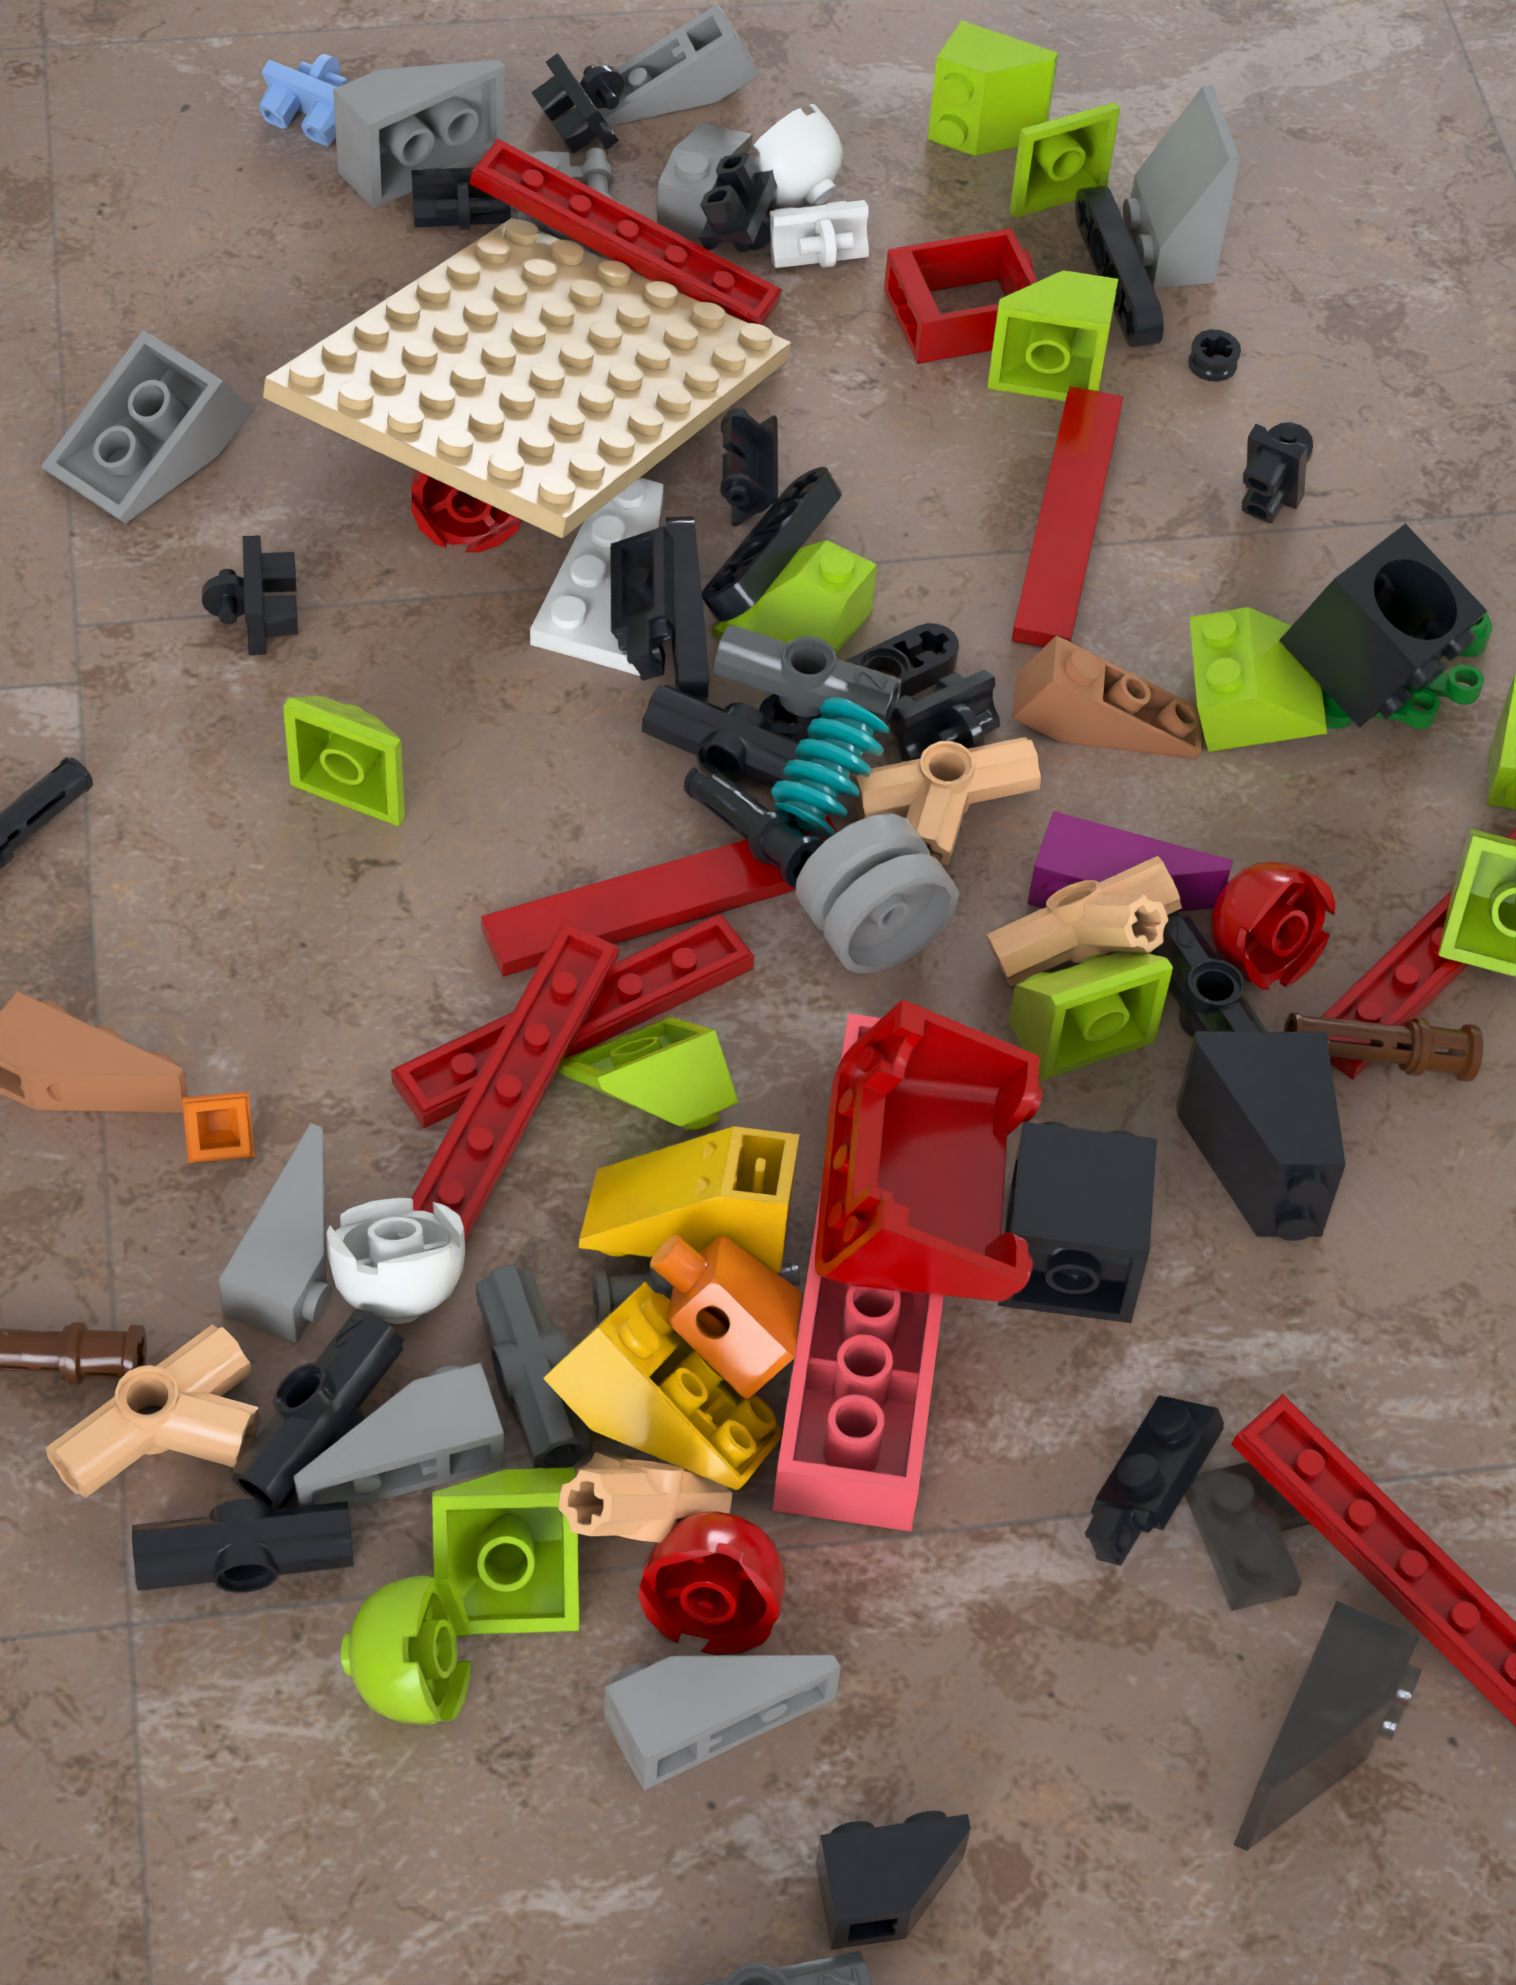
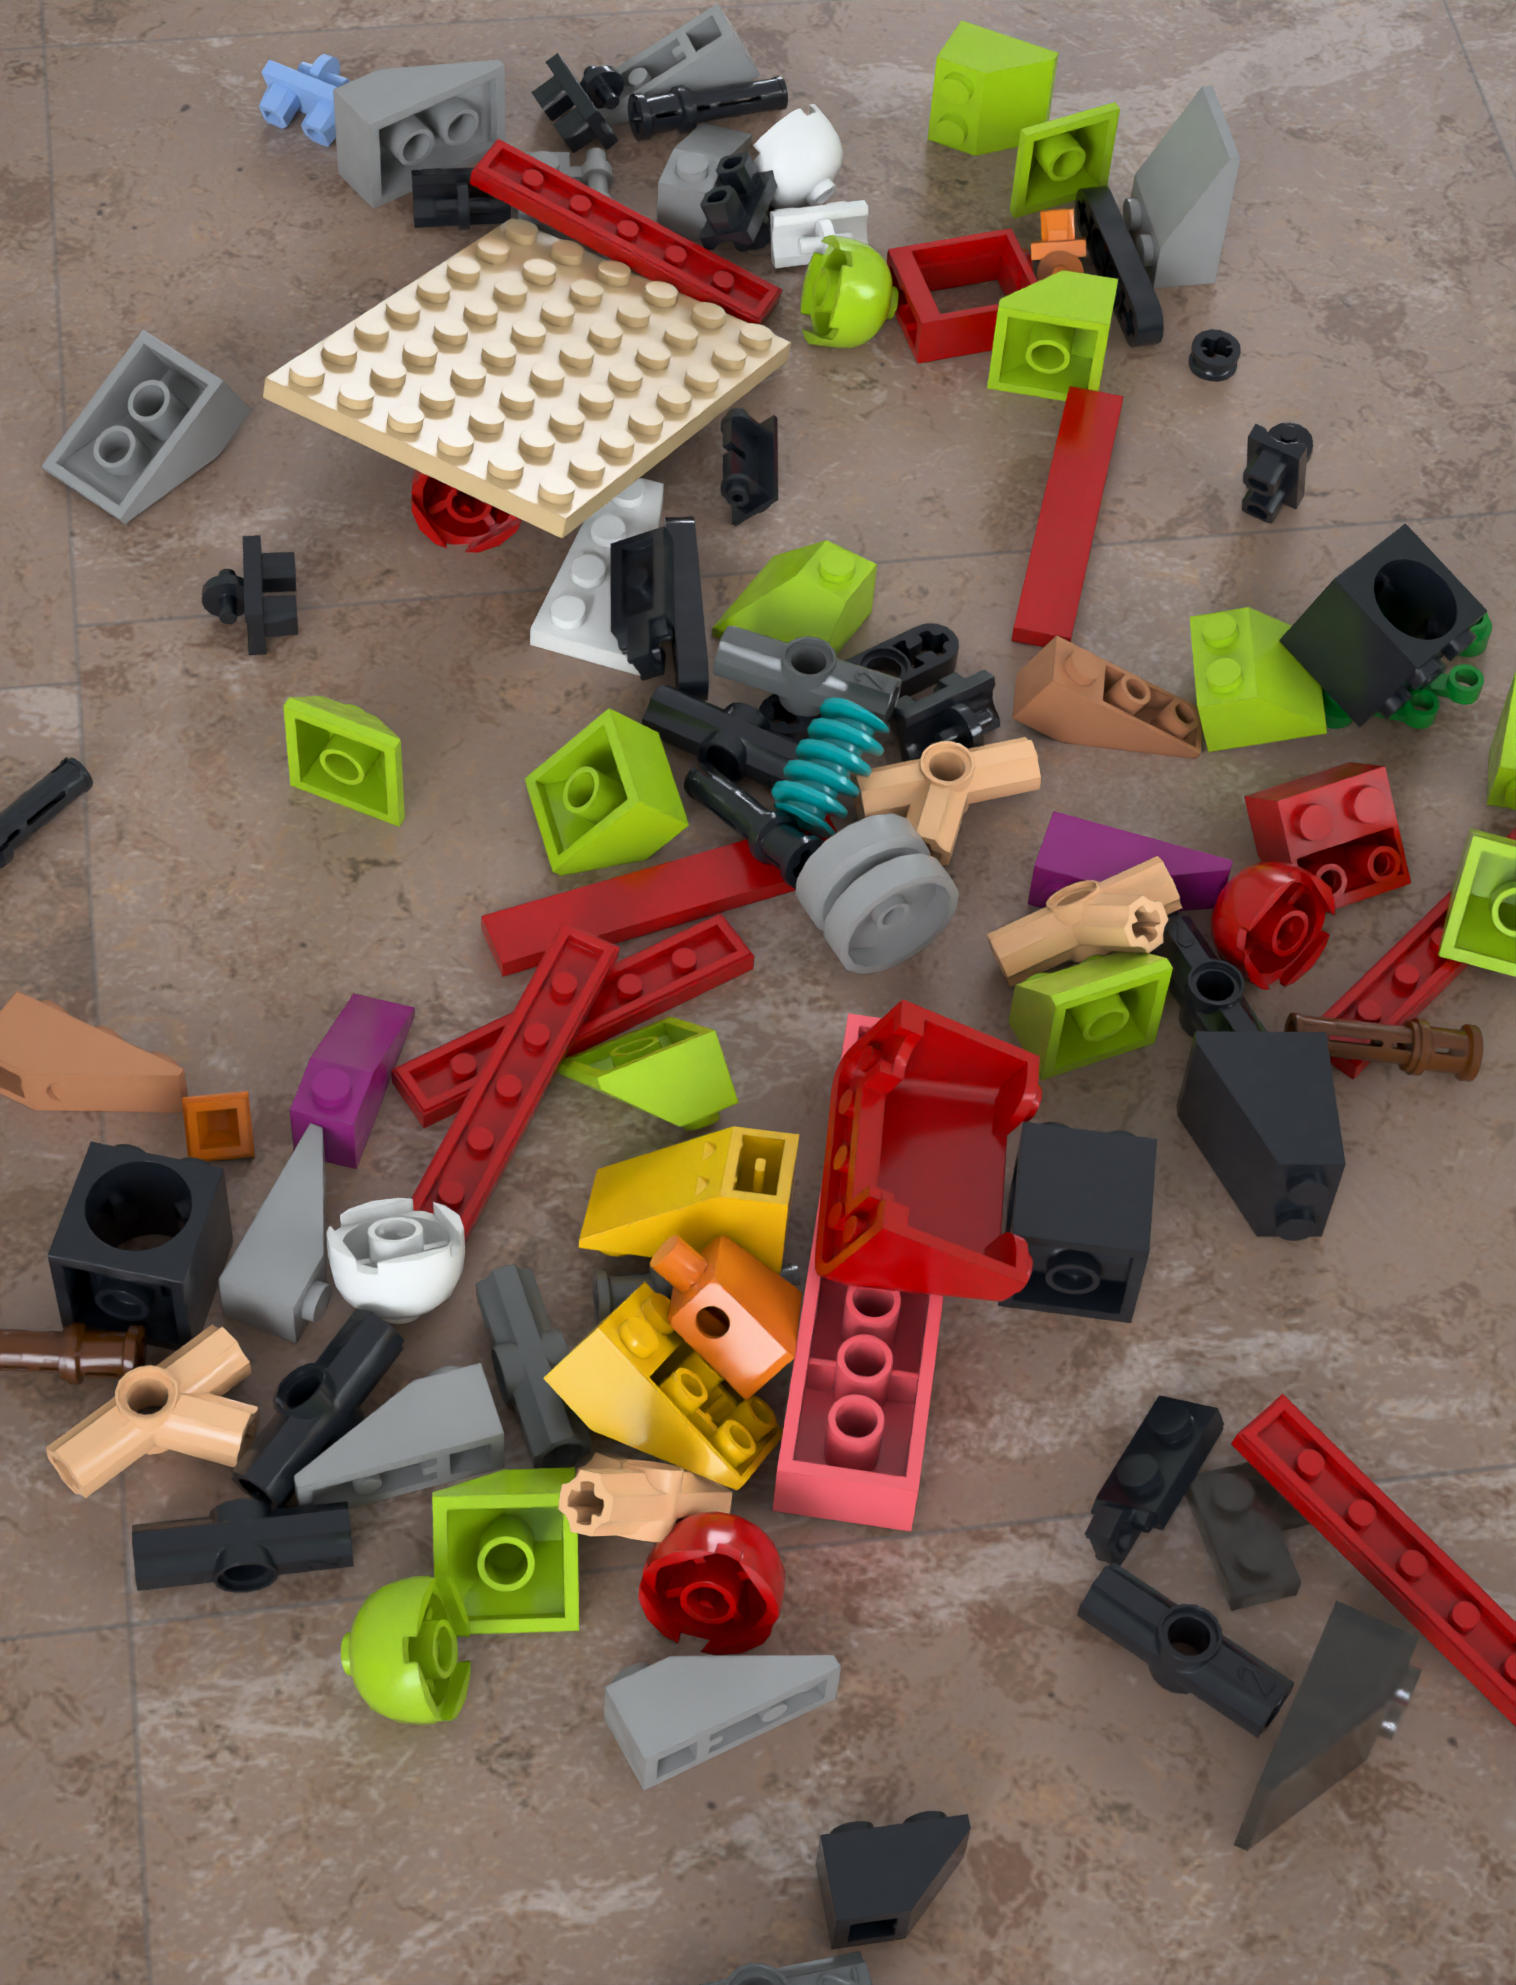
(163, 1288): none -> black brick
(350, 1076): none -> magenta slope
(606, 797): none -> lime slope
(682, 103): none -> black pin
(771, 544): black beam -> none
(847, 294): none -> lime cylinder
(1058, 246): none -> orange hips
(1221, 1673): none -> black piece
(1335, 827): none -> red slope

